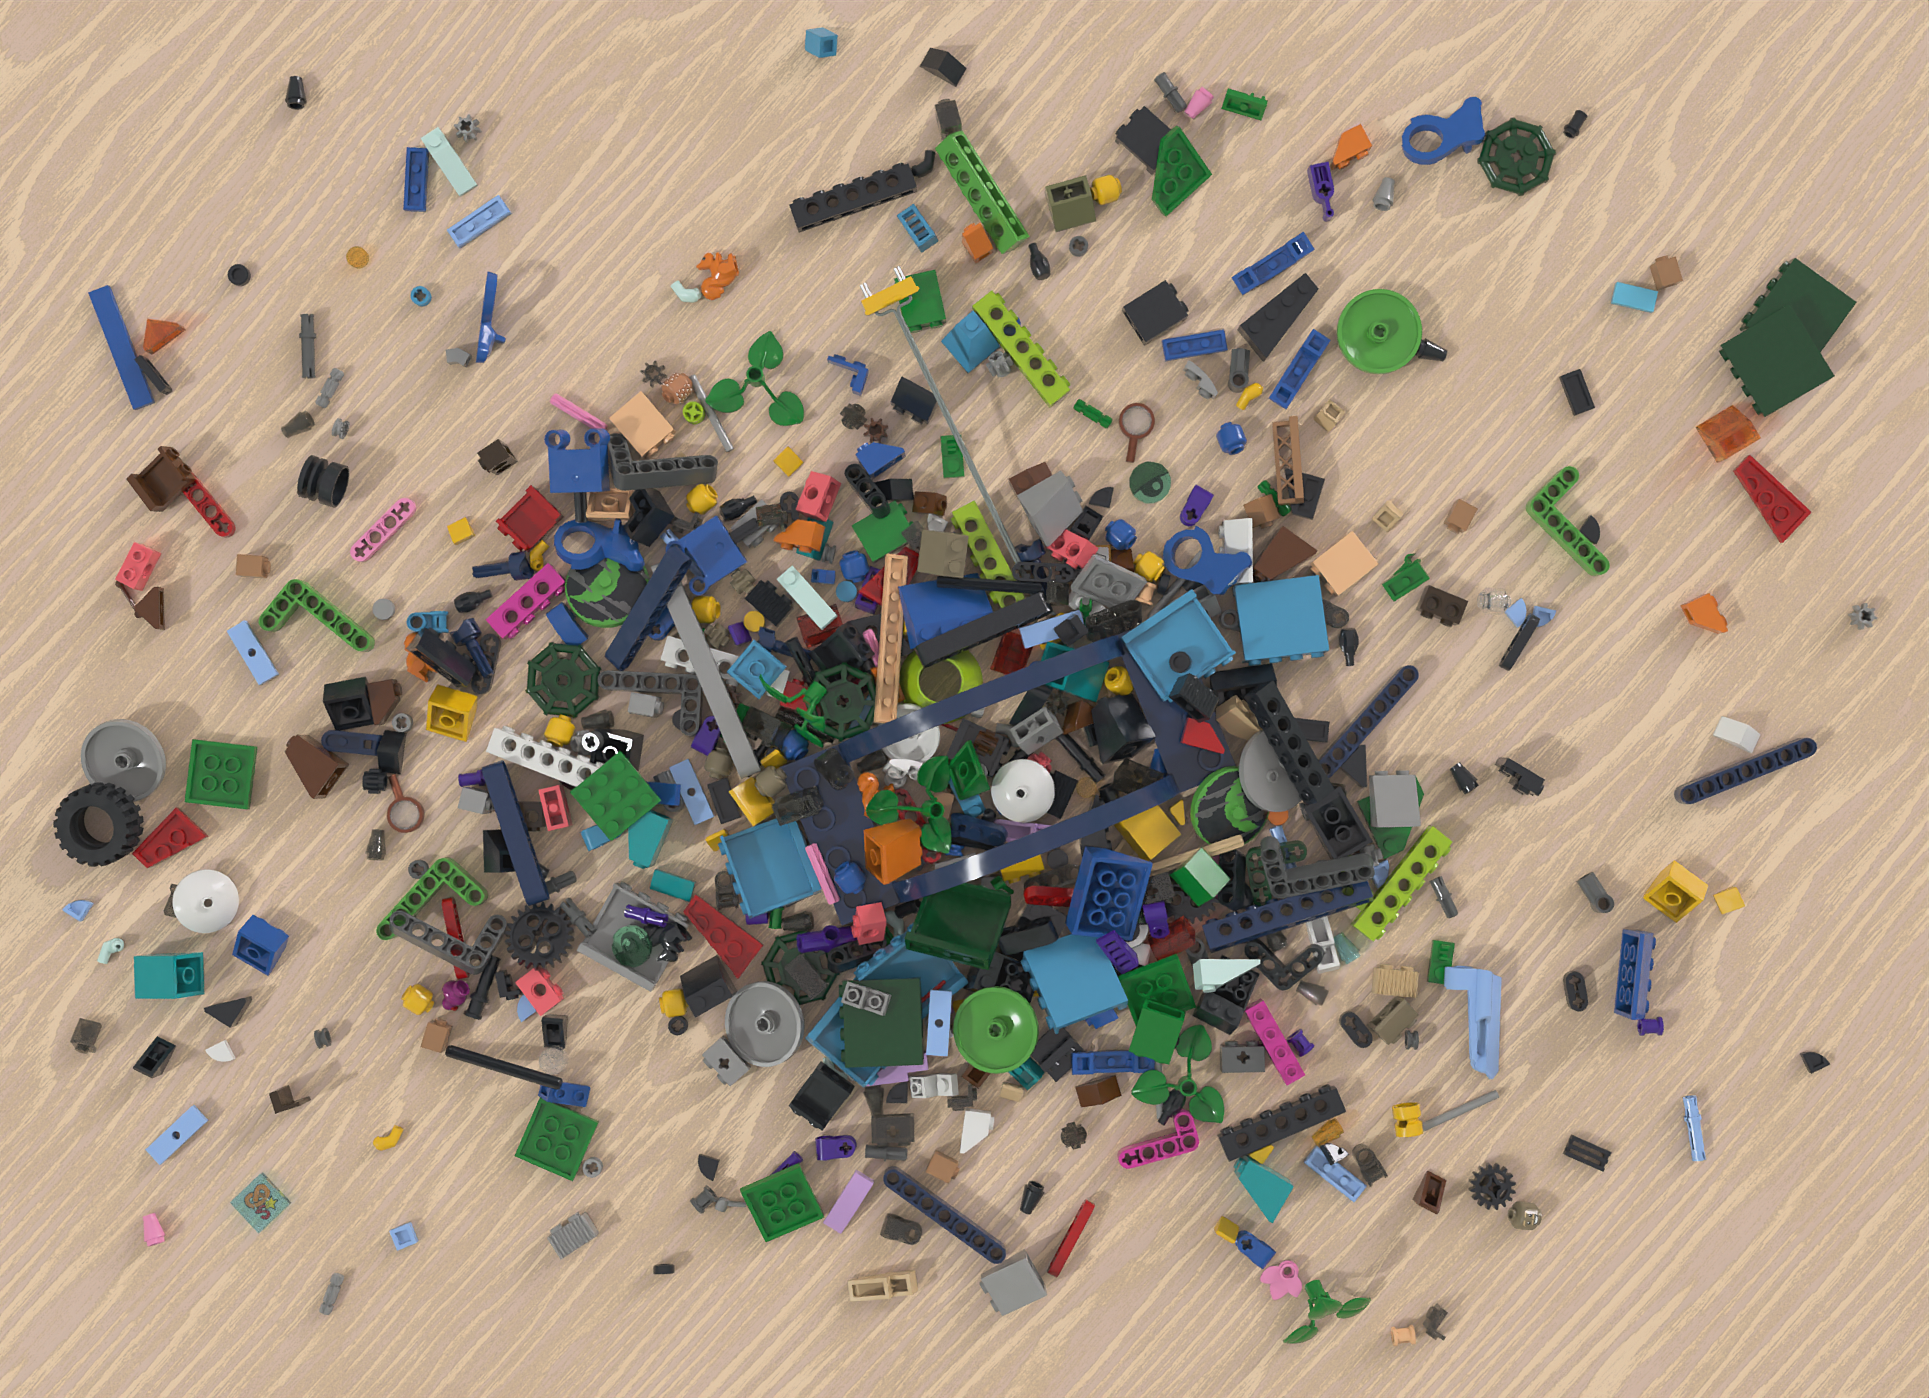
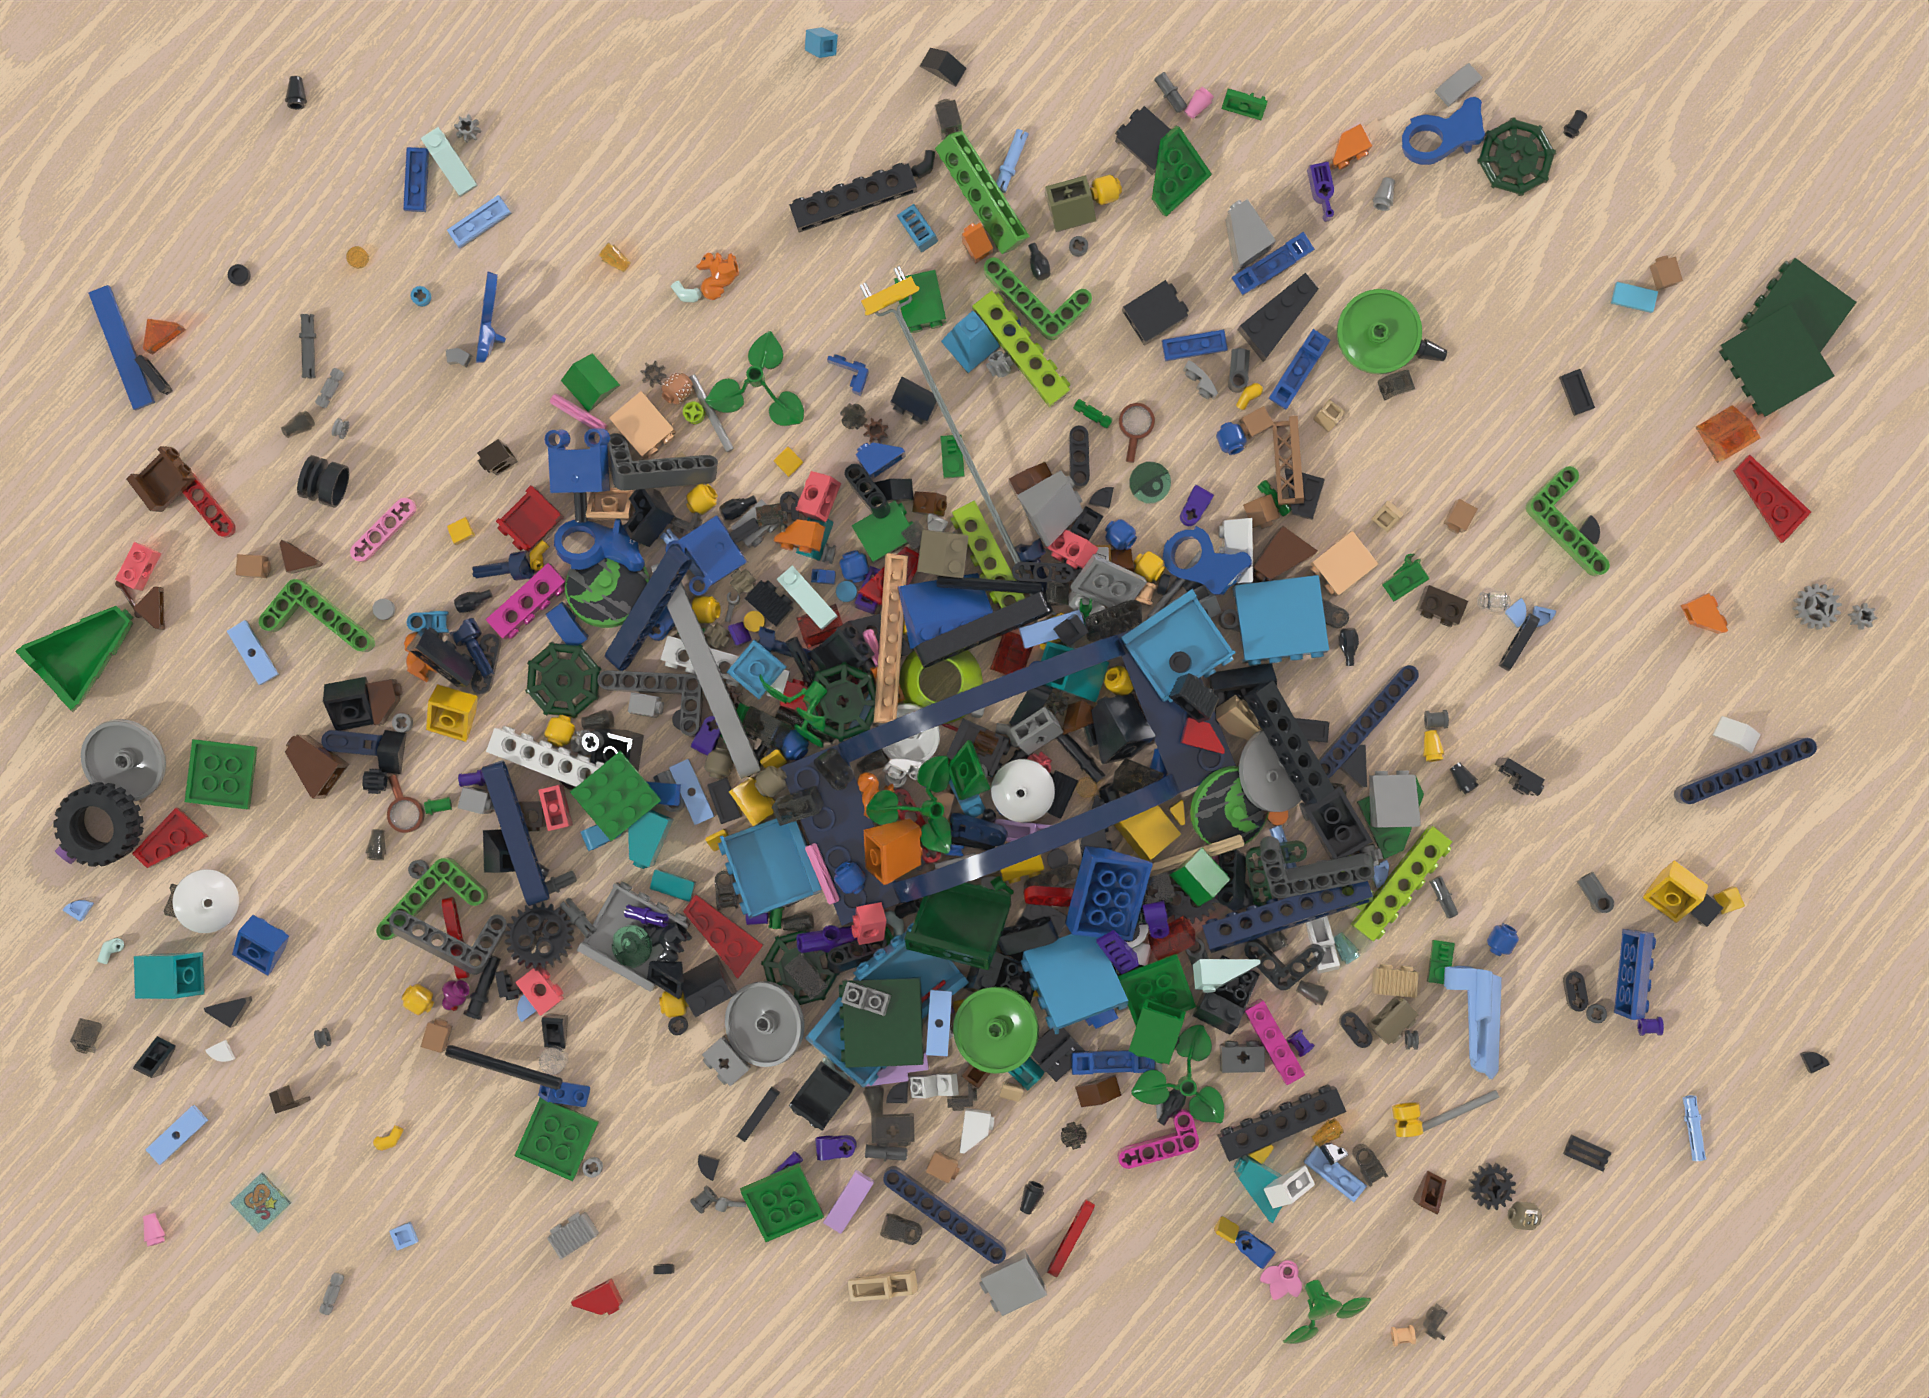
(62, 853): none -> medium lavender tile
(78, 653): none -> green cone
(296, 559): none -> reddish brown slope
(437, 805): none -> green pin
(589, 381): none -> green slope
(599, 1299): none -> red slope
(613, 256): none -> clear yellow cone
(667, 976): none -> black slope
(731, 606): none -> light grey hand
(758, 1114): none -> black beam
(1007, 169): none -> light blue pin
(1034, 303): none -> bright green beam
(1083, 447): none -> black beam
(1246, 235): none -> light grey slope
(1256, 422): none -> medium nougat brick
(1289, 1187): none -> white slope
(1396, 384): none -> clear smoke bracket
(1432, 747): none -> yellow cone
(1436, 719): none -> dark grey bush
(1458, 84): none -> light grey slope
(1502, 939): none -> blue head
(1603, 1015): none -> dark grey bush
(1706, 911): none -> black panel
(1811, 601): none -> light grey gear

